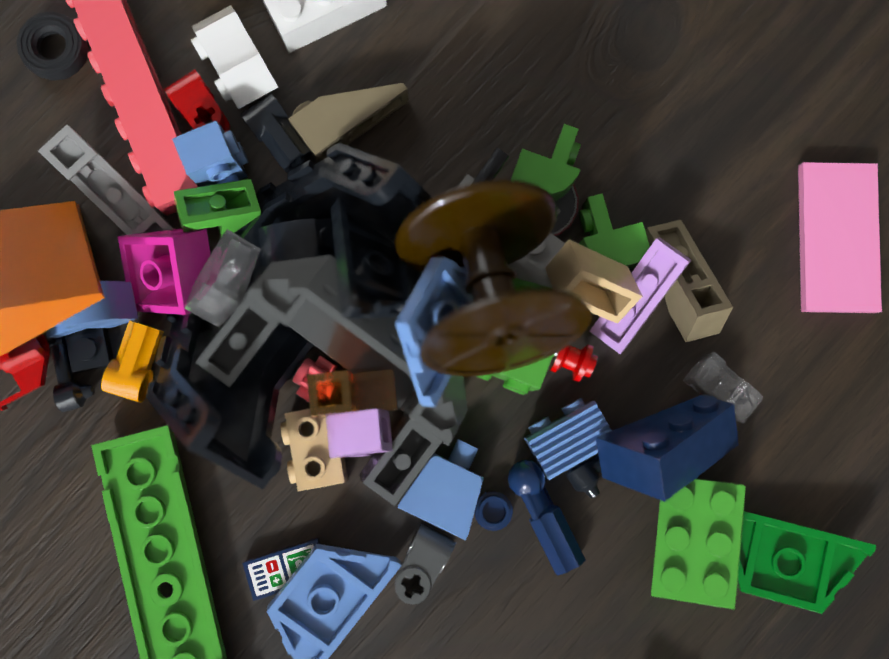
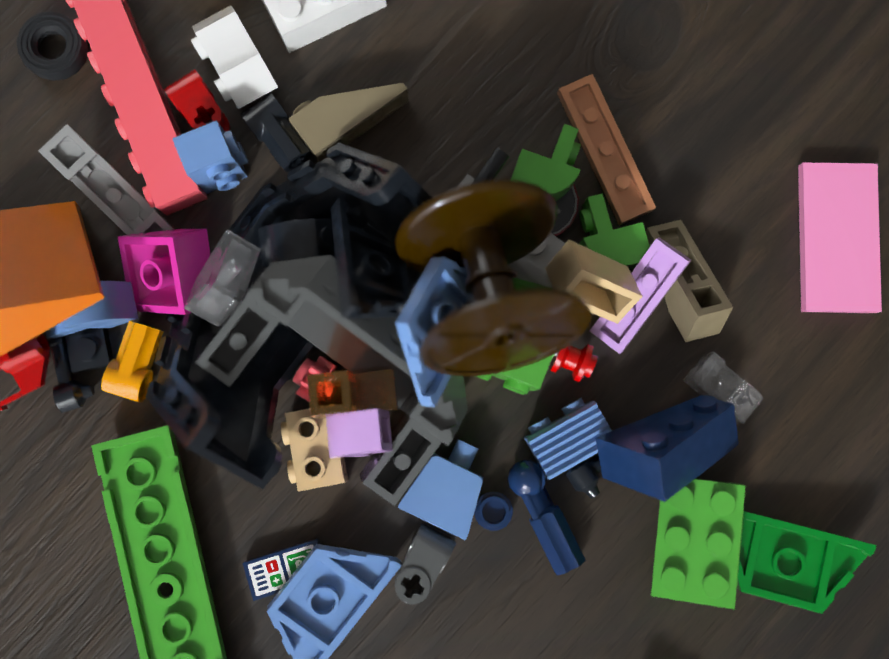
(220, 205): bright green slope -> none
(606, 149): none -> nougat plate

